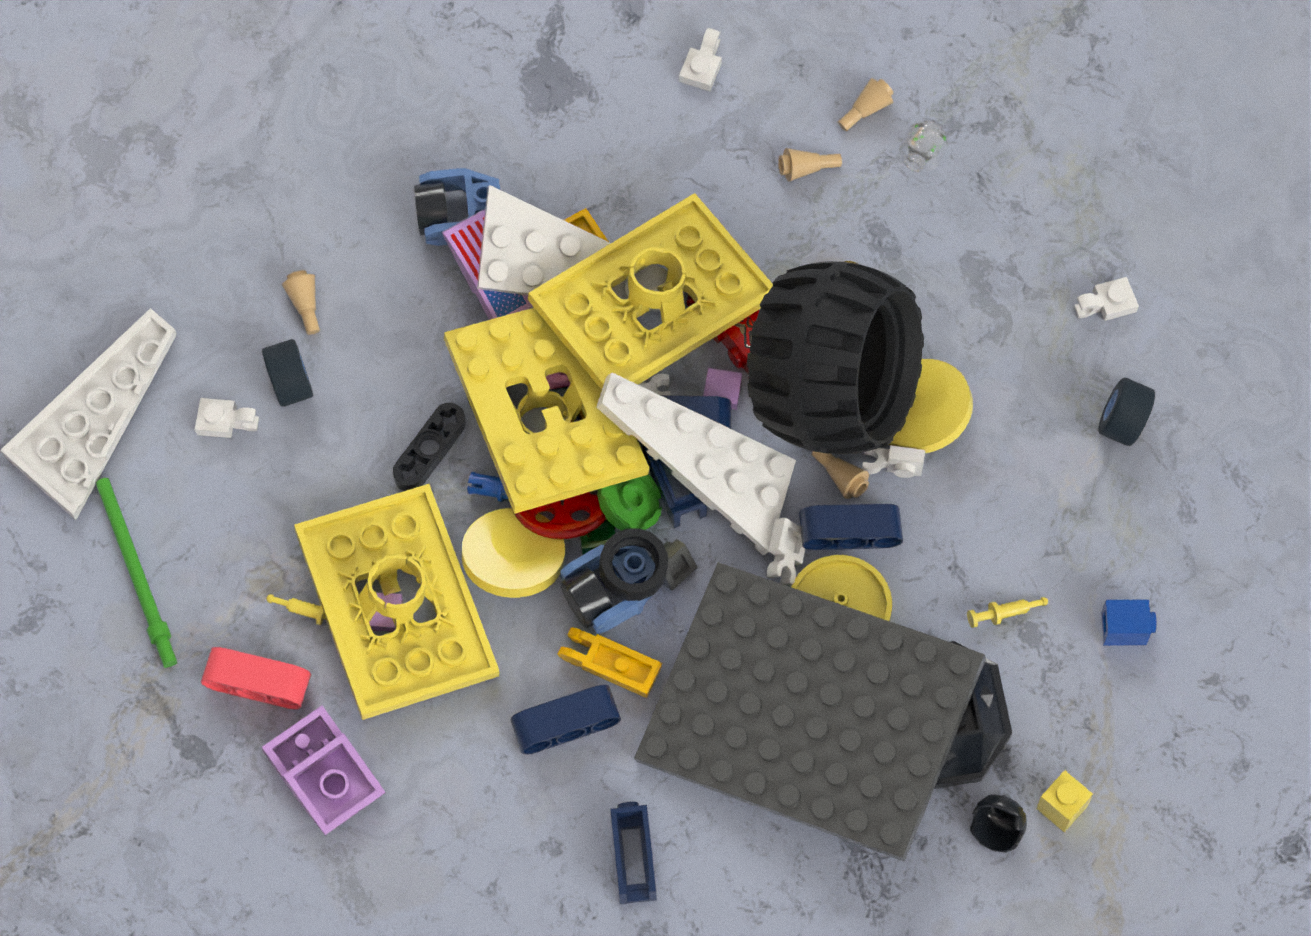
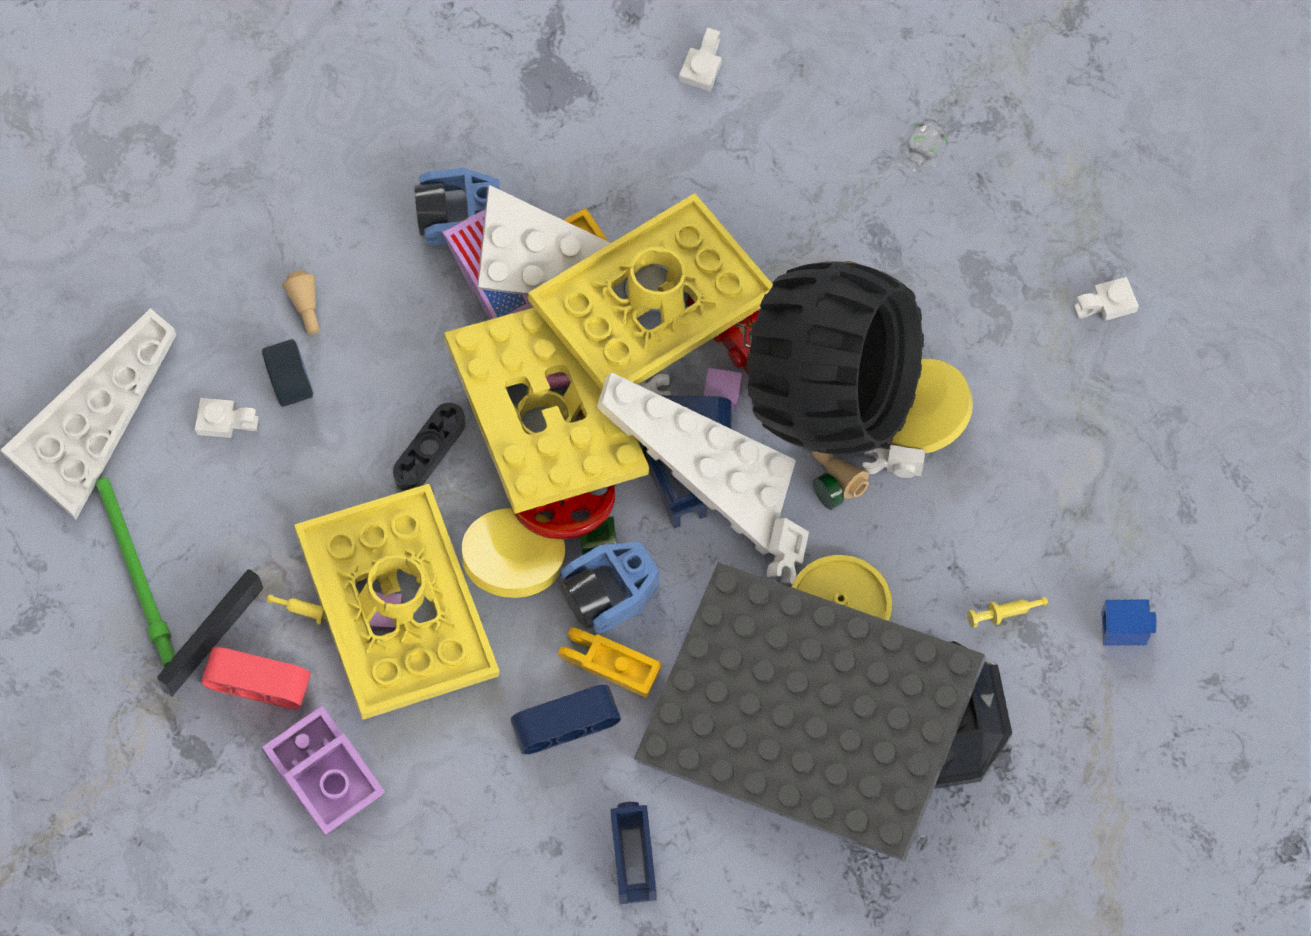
(210, 632): none -> black tile
(486, 486): blue pin -> none
(631, 503): bright green tile -> none
(642, 539): black tyre -> none
(679, 564): dark grey tile -> none
(800, 163): tan cone -> none
(828, 491): none -> dark green tile
(850, 526): dark blue beam -> none
(872, 99): tan cone -> none
(998, 823): black hair -> none
(1064, 801): light yellow brick -> none
(1126, 411): black wheel -> none

